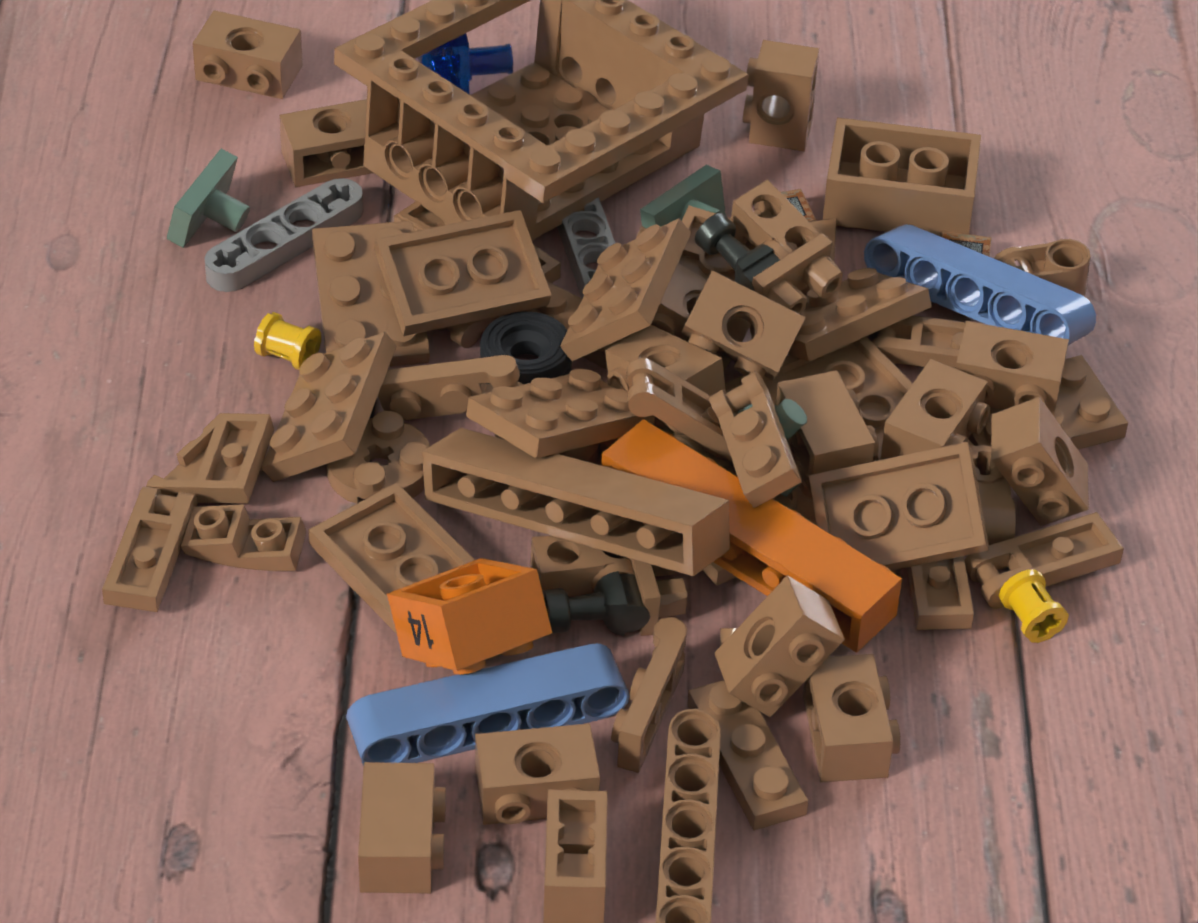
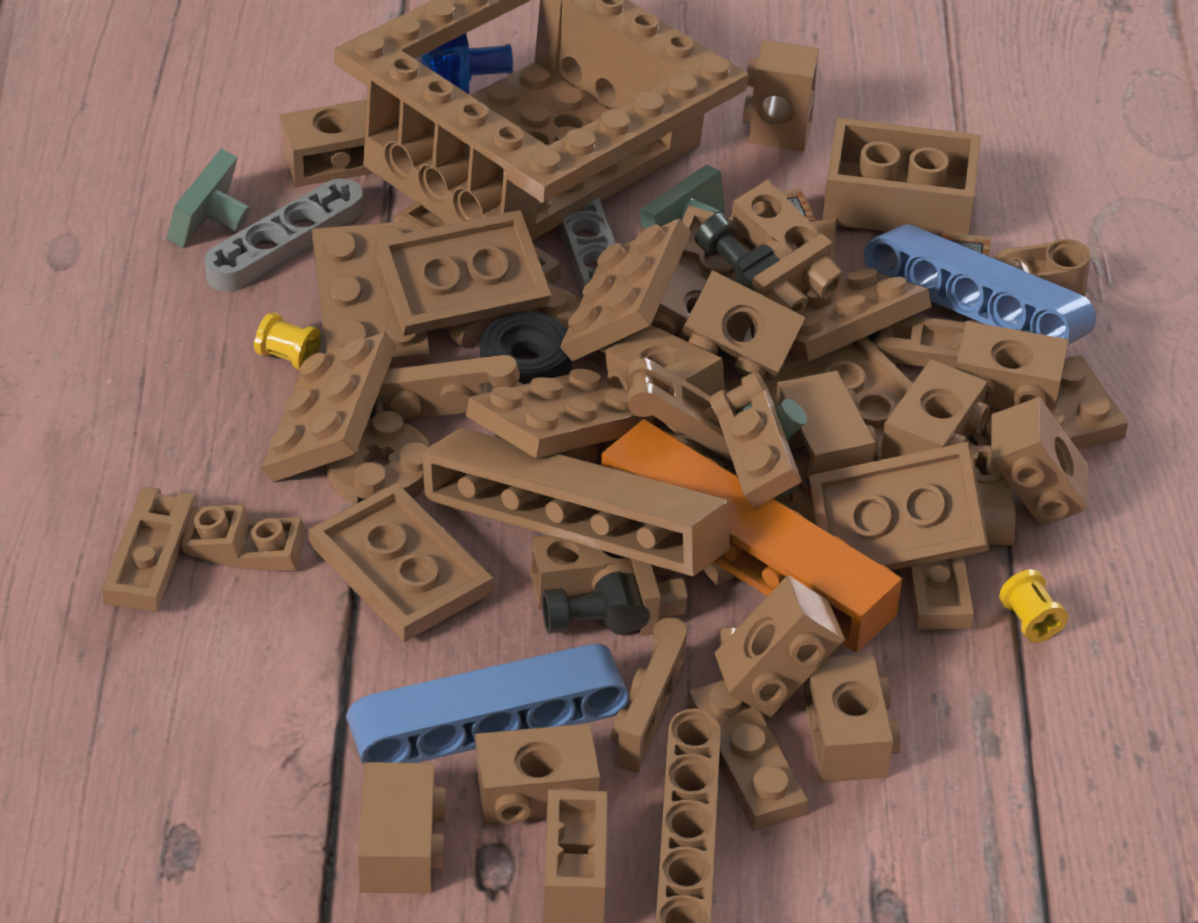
(221, 461): medium nougat wing -> none
(247, 54): medium nougat brick -> none
(470, 615): orange brick -> none
(1055, 551): medium nougat plate -> none

